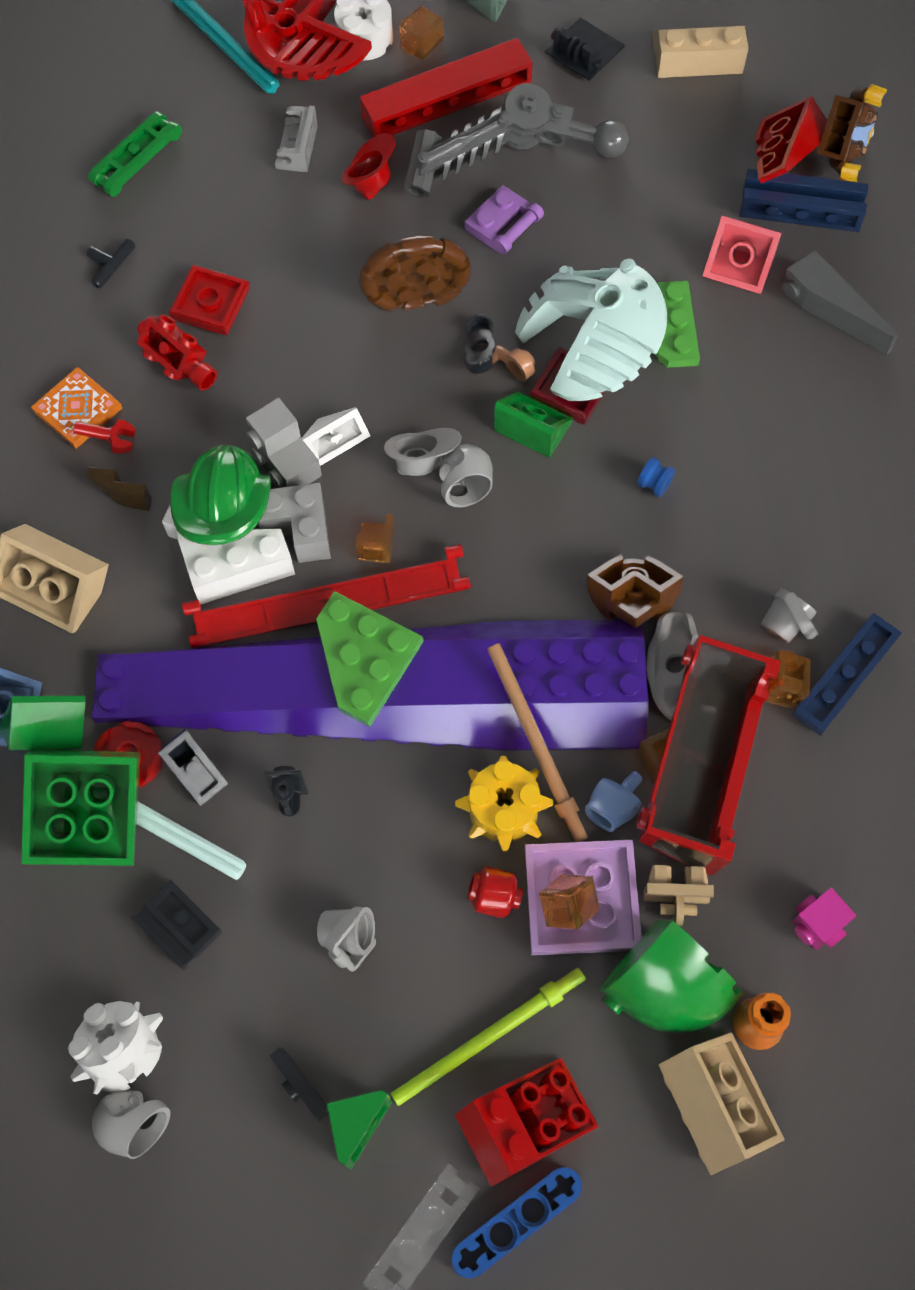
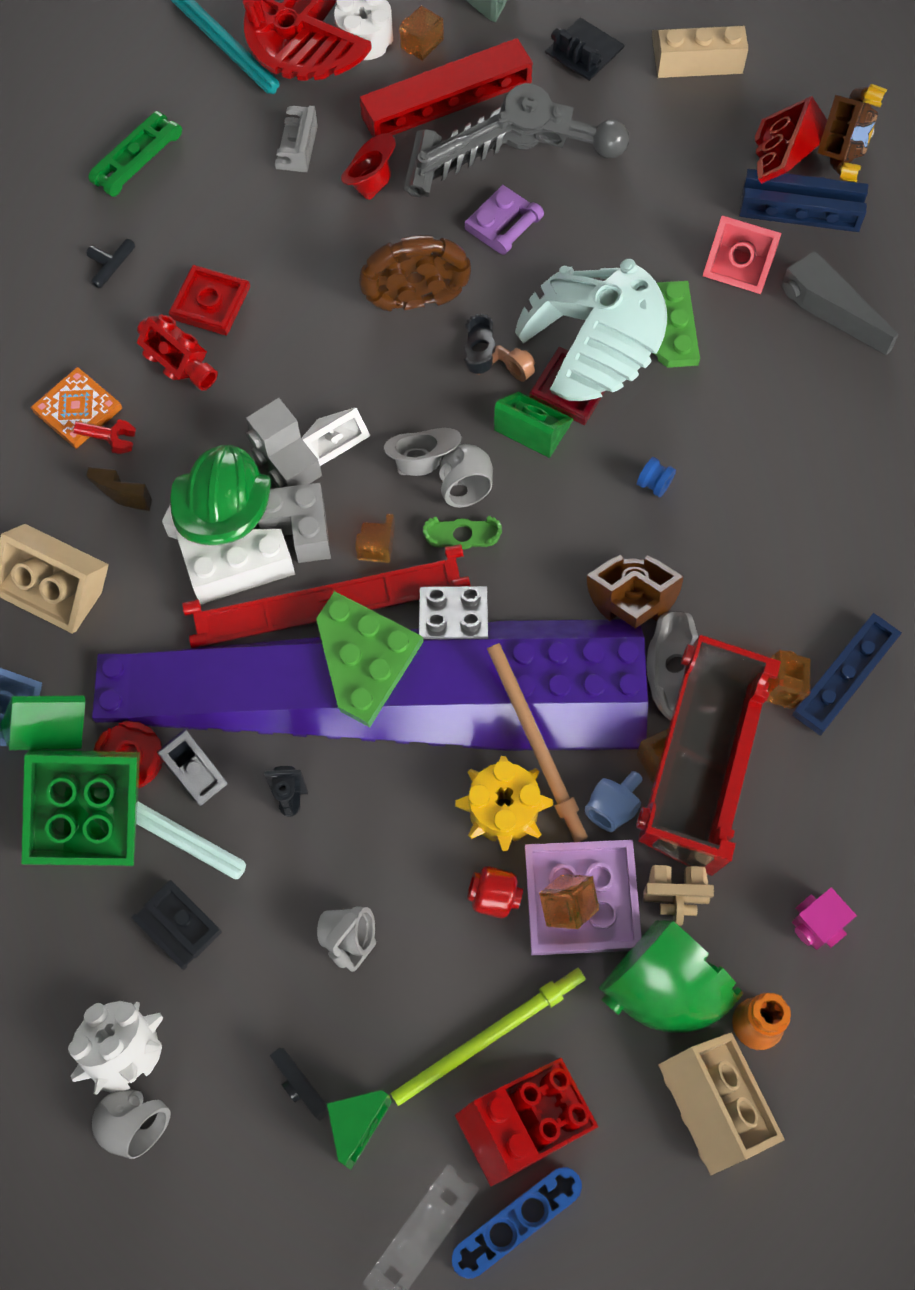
(453, 612): none -> hinge
(483, 532): none -> bright green piece
(788, 616): light grey piece -> none

